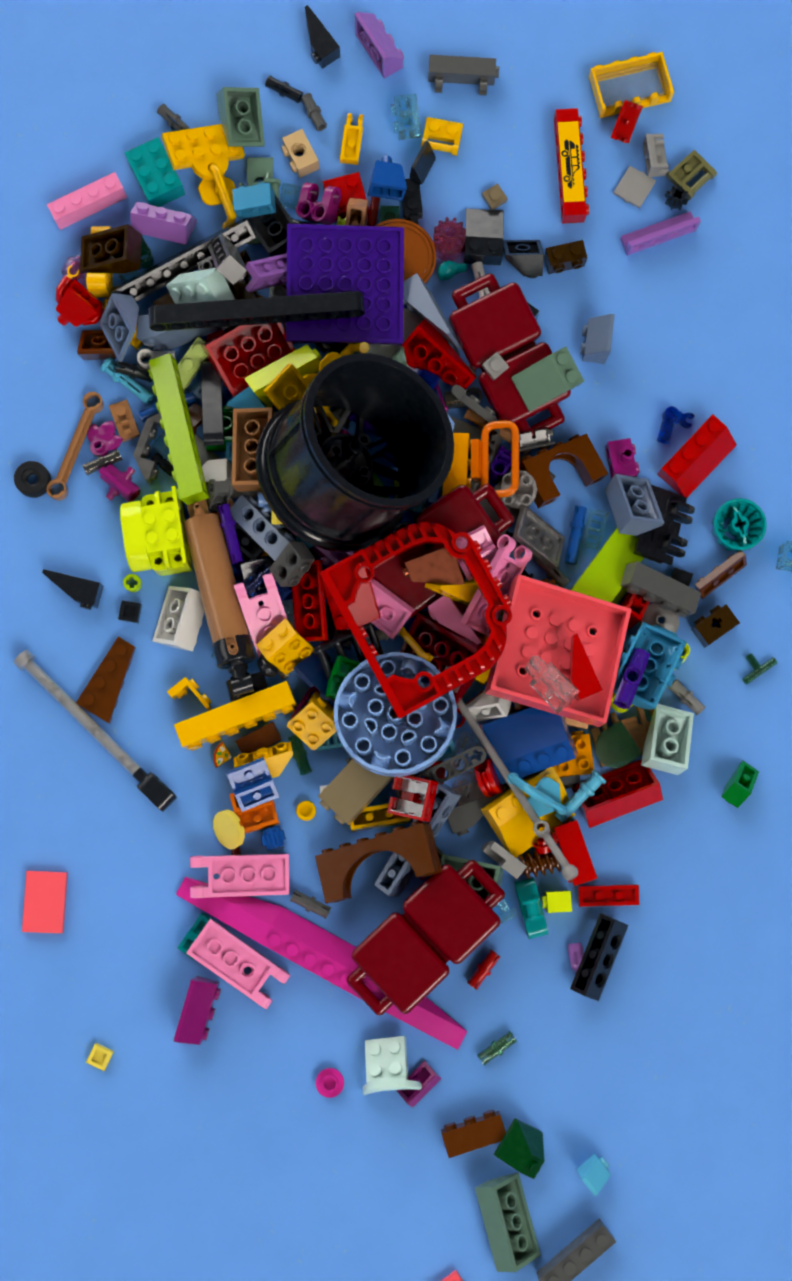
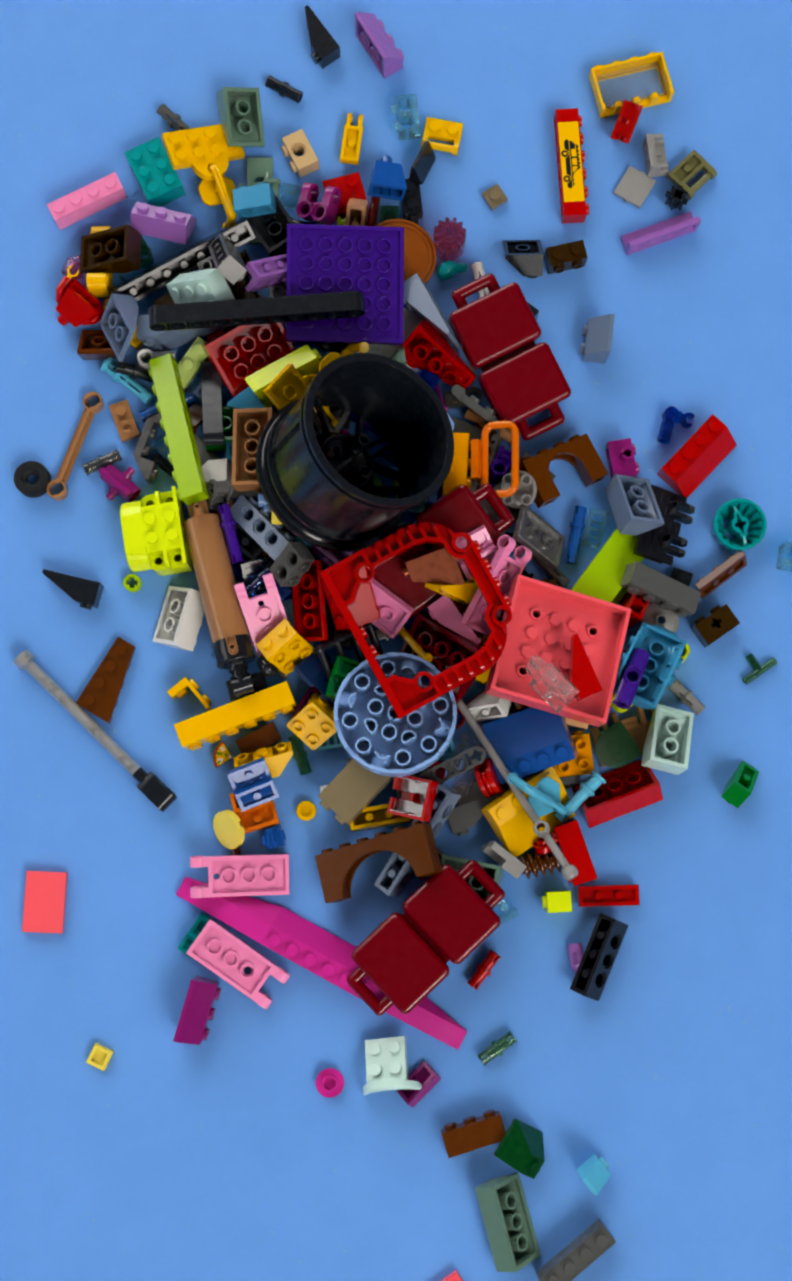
(105, 436): magenta plate -> none
(130, 611): black plate -> none
(310, 904): dark grey pin -> none
(313, 112): dark grey pin -> none
(462, 71): dark grey brick -> none
(484, 236): black slope -> none
(495, 366): light grey plate -> none
(531, 908): teal piece -> none
(541, 440): dark grey hinge -> none
(547, 379): sand green slope -> none

